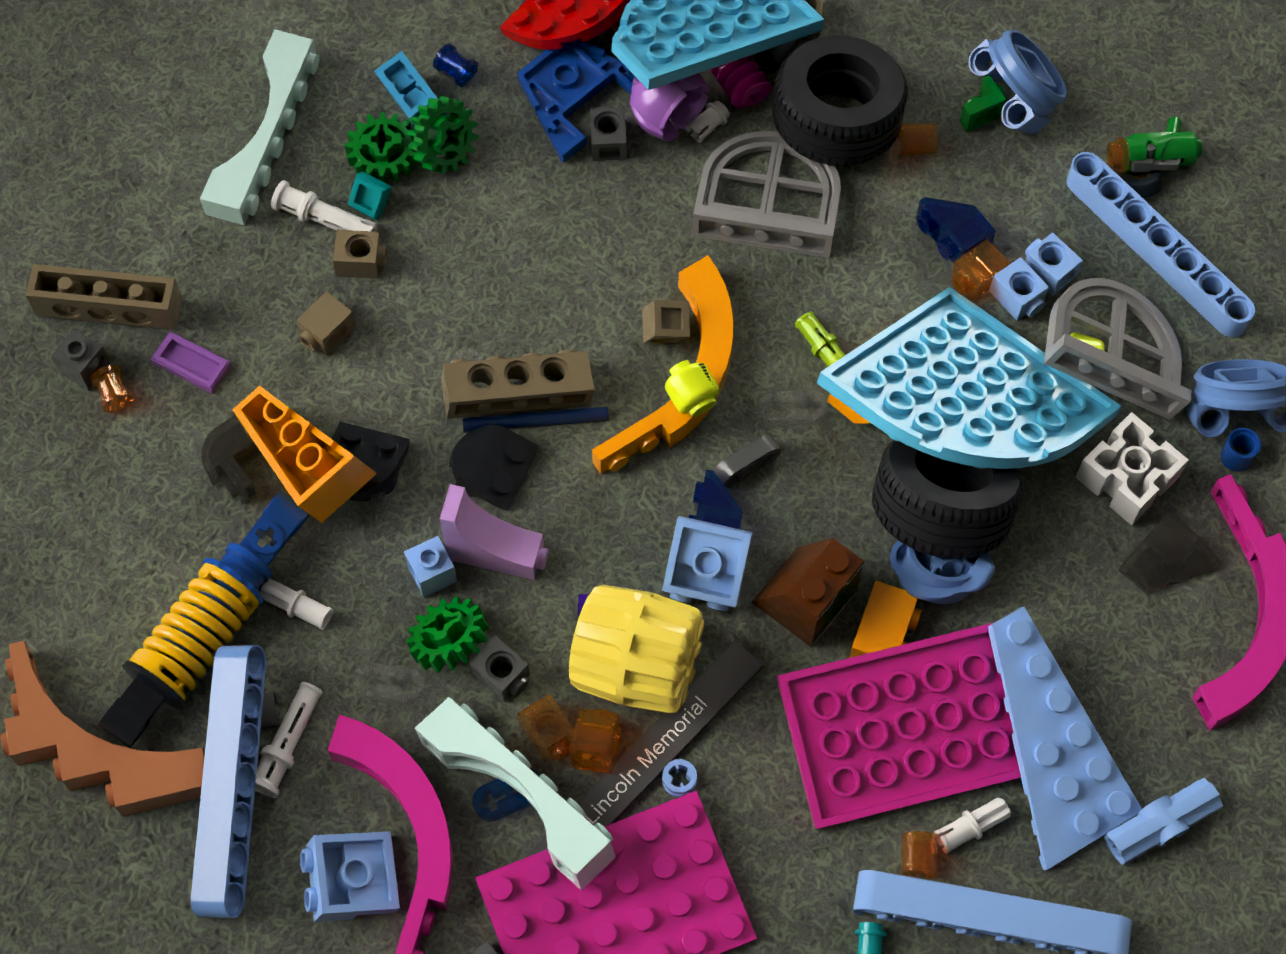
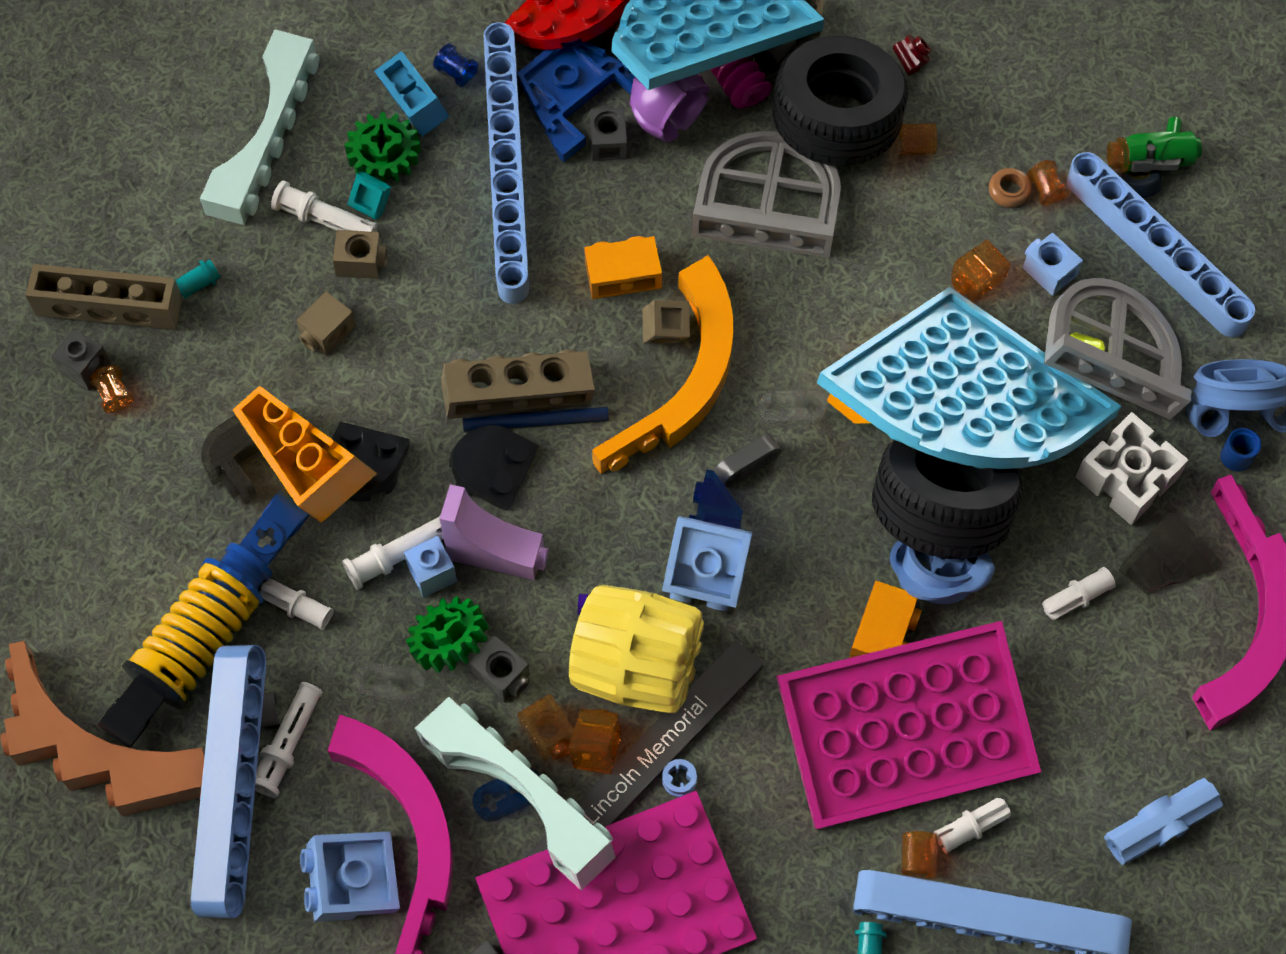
(191, 362): medium lavender tile -> none
(198, 278): none -> teal pin
(382, 558): none -> white pin
(442, 134): green gear -> none
(510, 174): none -> light blue beam
(623, 267): none -> light orange brick
(692, 388): neon yellow head -> none
(709, 120): white pin -> none
(811, 588): reddish brown slope -> none
(823, 344): lime pin -> none
(912, 53): none -> dark red plate
(953, 226): clear blue slope -> none
(983, 108): green bracket -> none
(1006, 199): none -> medium nougat piece
(1019, 277): light blue brick -> none
(1027, 73): medium blue piece -> none
(1048, 182): none -> clear orange bush
(1060, 756): light blue wing -> none
(1078, 593): none -> white axle

